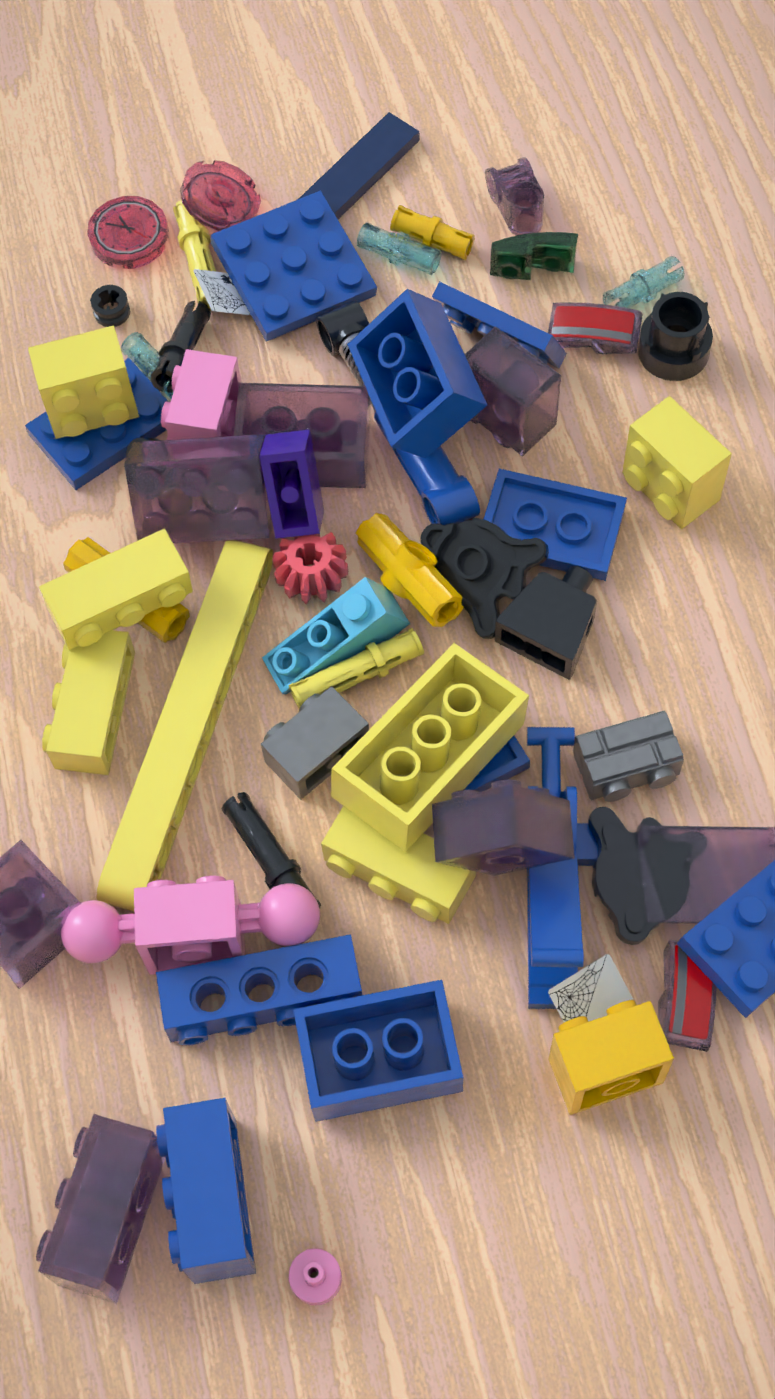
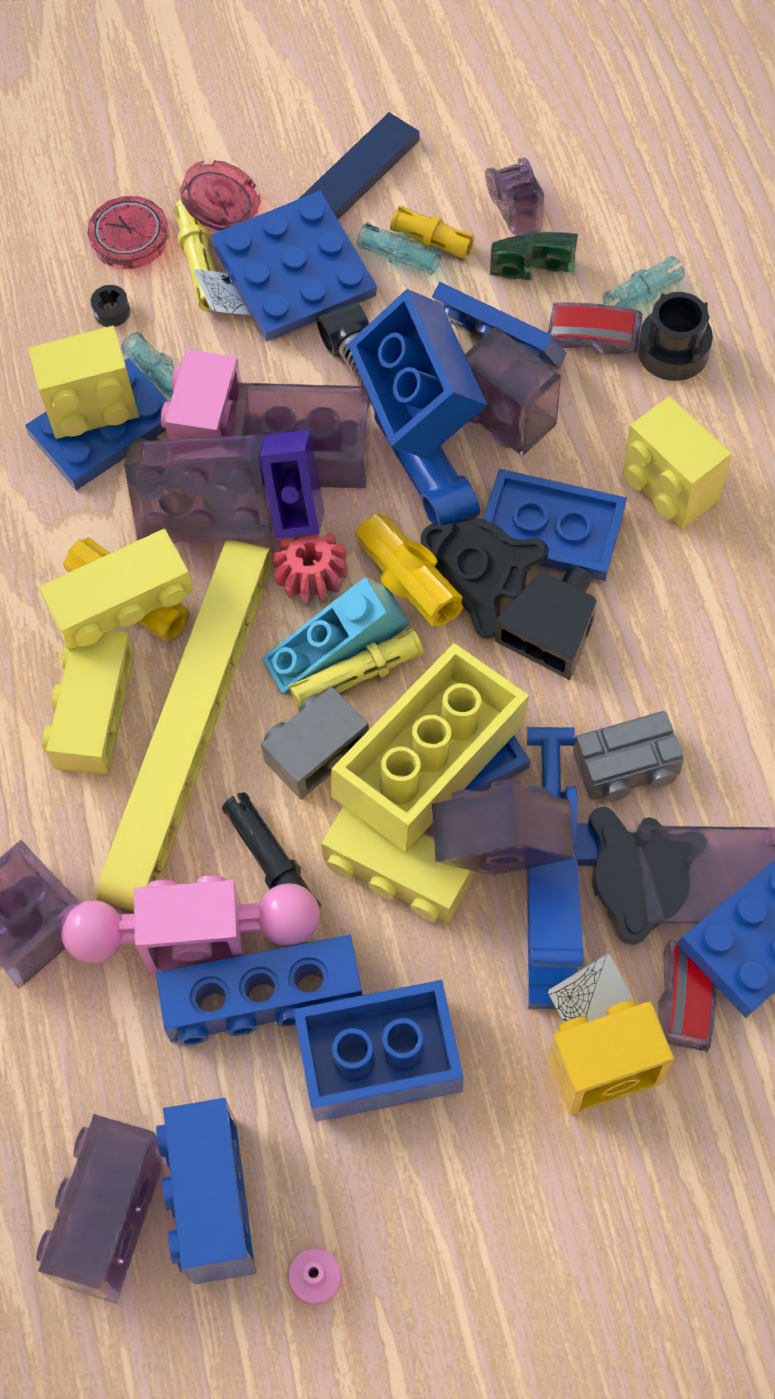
(184, 337): black pin -> none

